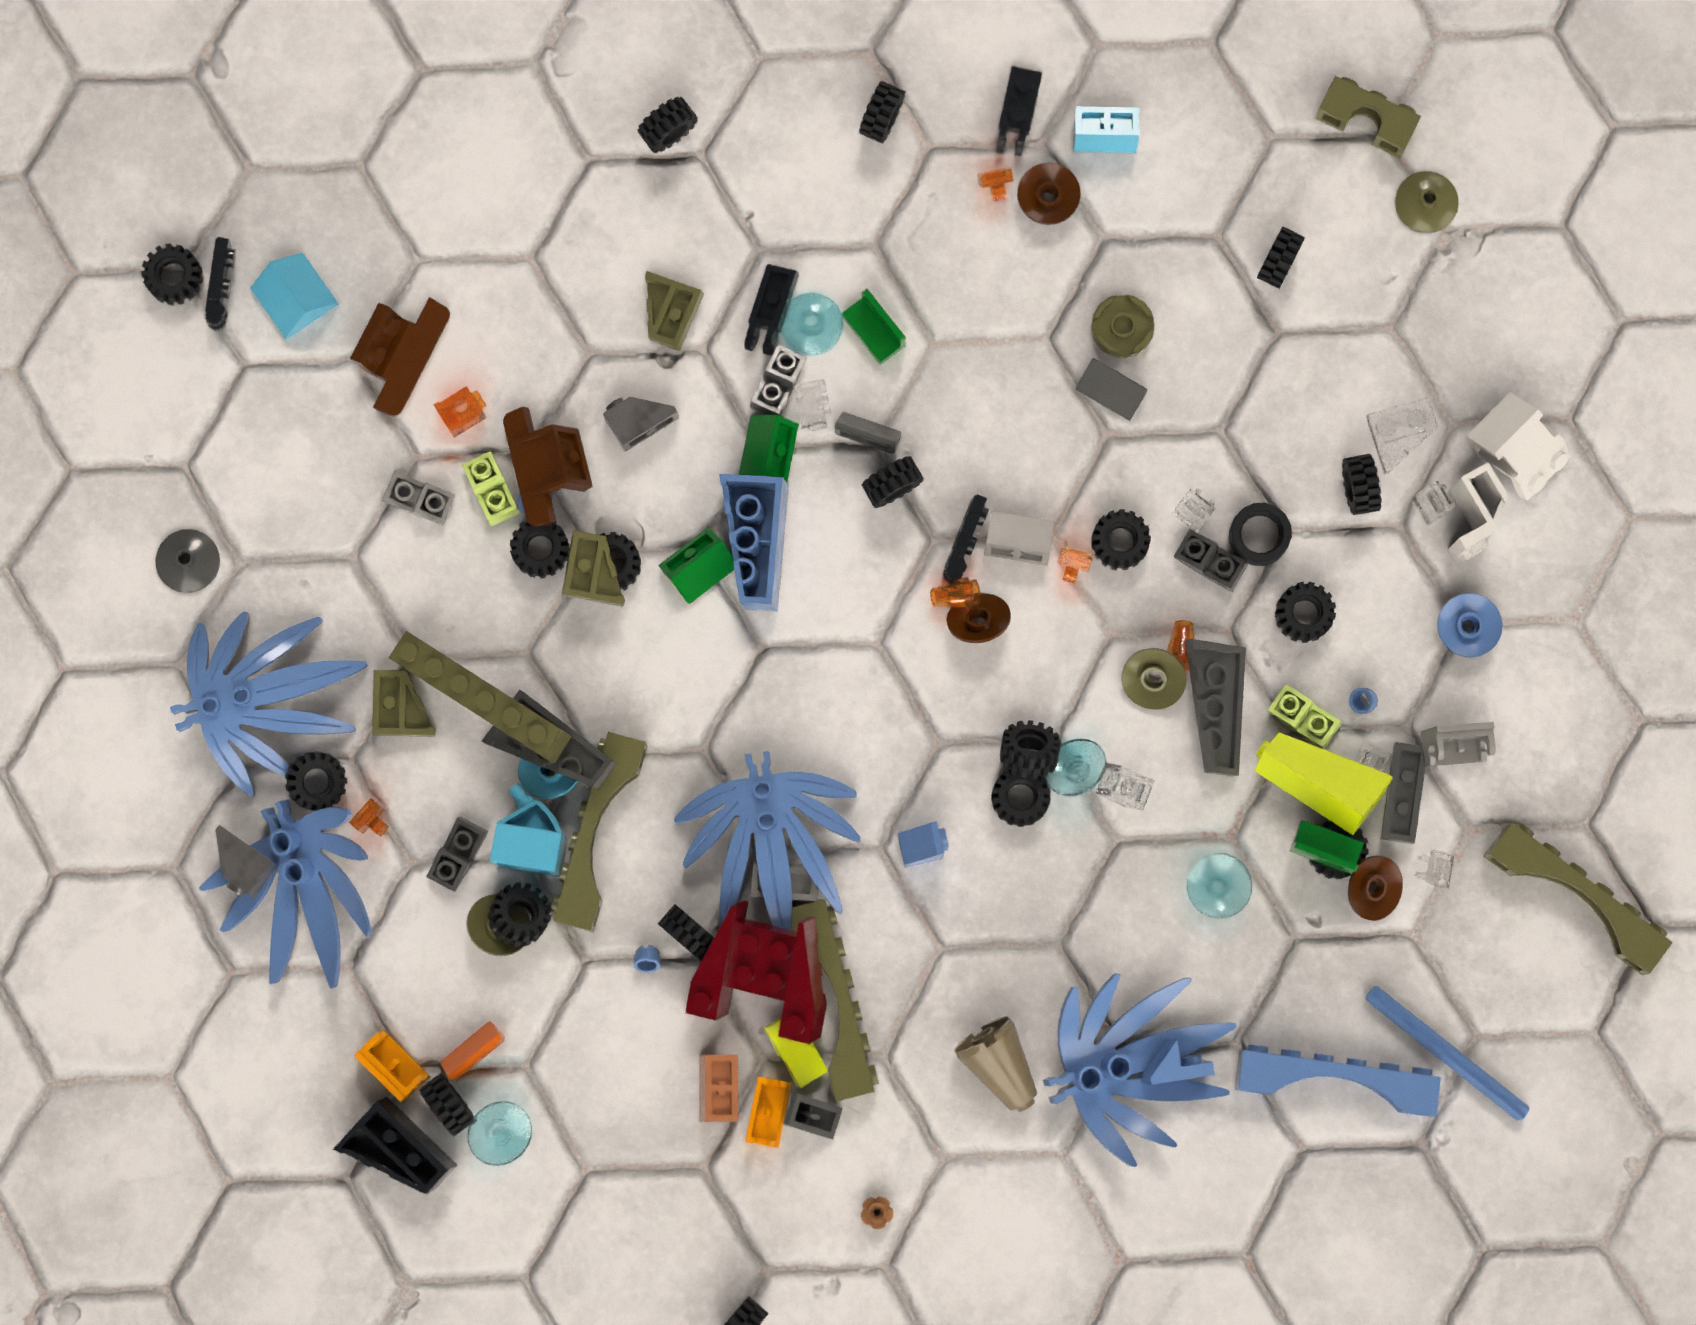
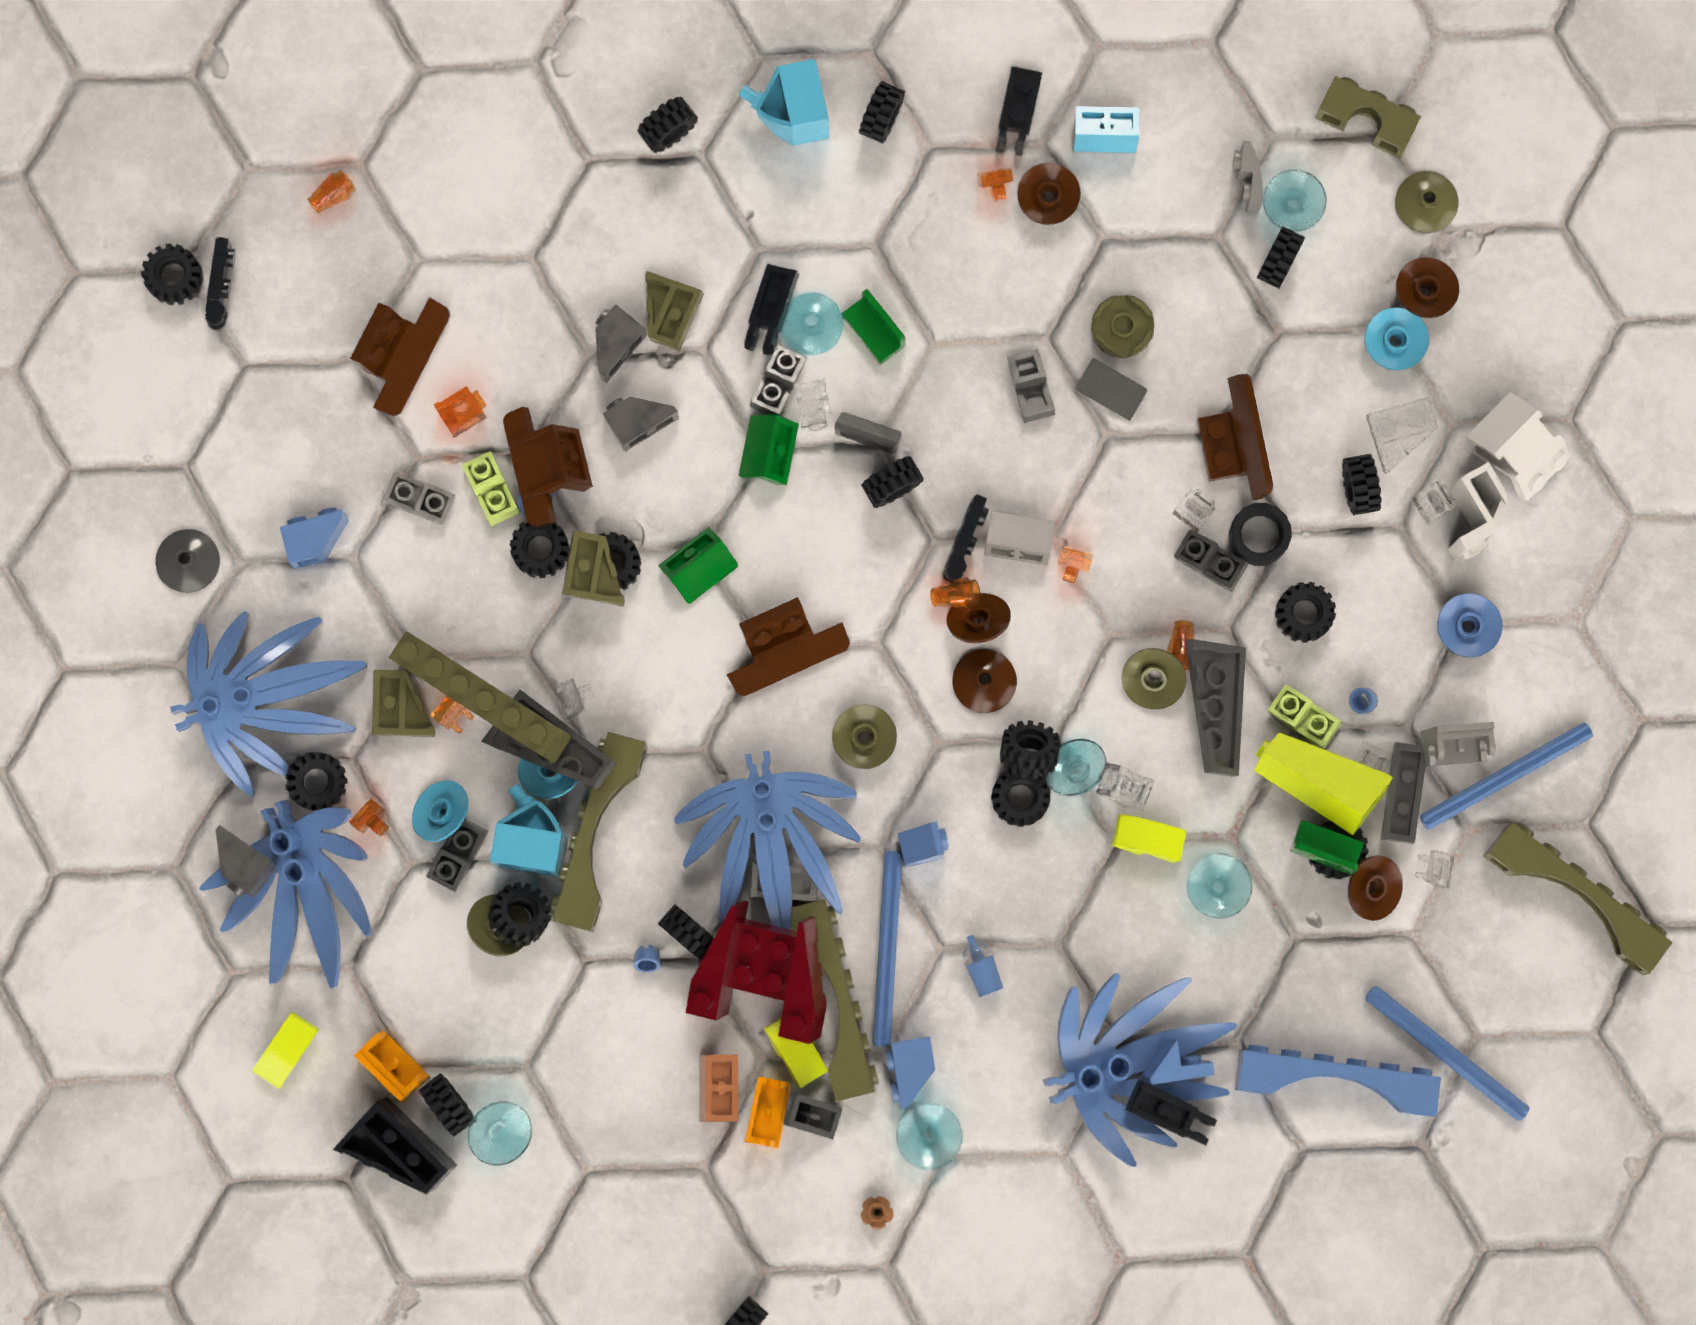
(285, 1050): none -> neon yellow slope
(292, 293): medium azure slope -> none
(313, 538): none -> medium blue slope
(332, 191): none -> clear orange cone
(440, 811): none -> medium azure dish
(448, 713): none -> clear orange tile
(472, 1051): orange slope -> none
(572, 698): none -> clear tile
(616, 340): none -> flat silver slope
(756, 532): medium blue wedge -> none
(783, 646): none -> reddish brown plate
(792, 103): none -> medium azure piece
(869, 720): none -> olive dish
(887, 948): none -> medium blue axle
(912, 1066): none -> medium blue slope
(947, 1131): none -> clear light blue dish
(981, 967): none -> medium blue piece
(982, 697): none -> reddish brown dish
(1000, 1063): dark tan cone -> none
(1031, 385): none -> slope
(1127, 521): black tyre -> none
(1149, 837): none -> neon yellow slope
(1167, 1111): none -> black hinge
(1235, 441): none -> reddish brown plate
(1249, 170): none -> light grey slope
(1298, 186): none -> clear light blue dish
(1402, 325): none -> medium azure dish
(1436, 278): none -> reddish brown dish
(1506, 776): none -> medium blue axle

